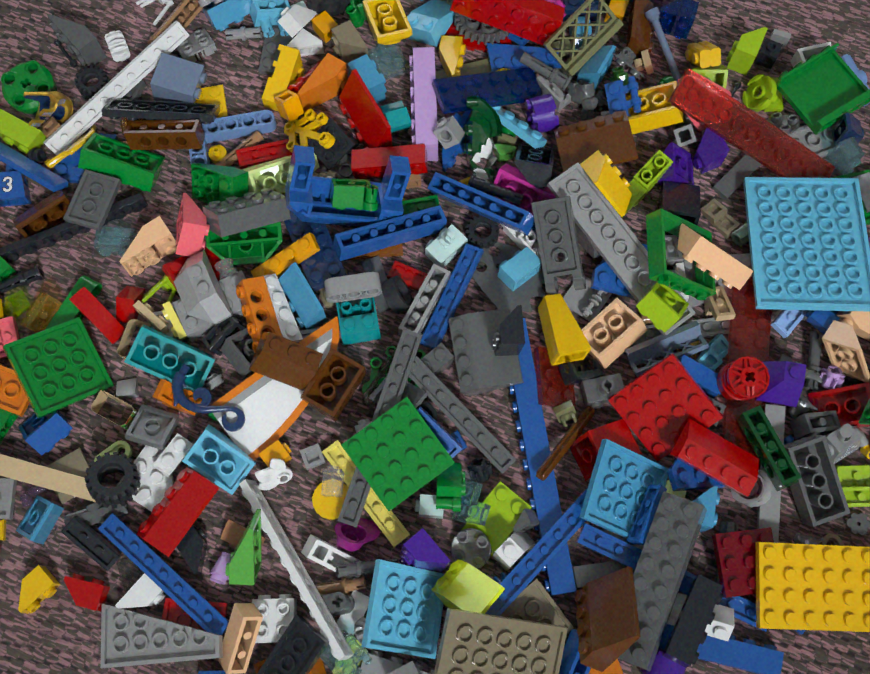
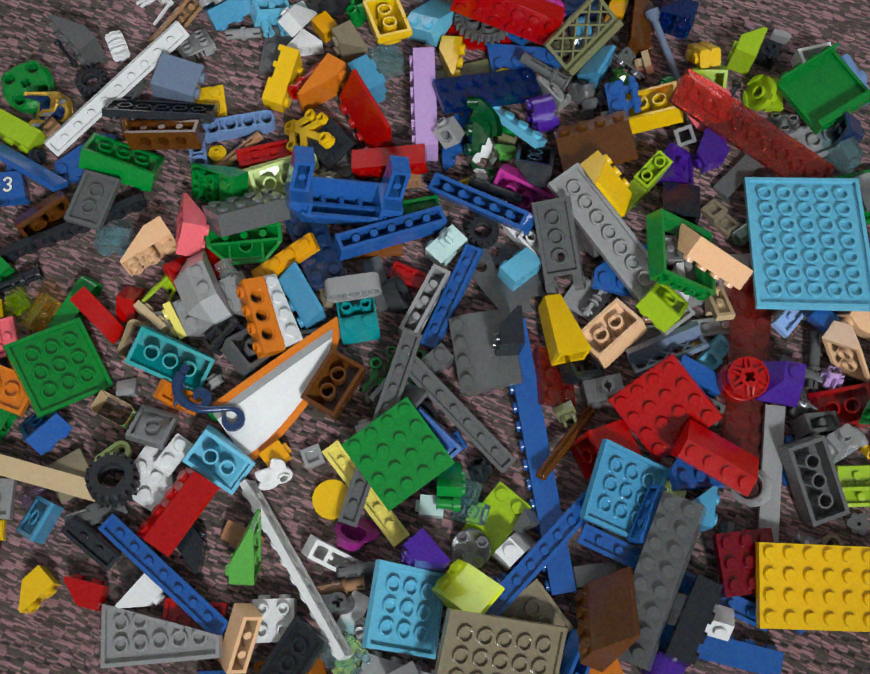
(71, 149): yellow animal -> none
(218, 571): lavender cone -> none
(285, 361): reddish brown slope -> none
(289, 105): light orange brick -> none
(332, 481): clear bracket -> none
(353, 194): green hinge -> none
(396, 116): teal brick -> none
(768, 448): dark green brick -> none

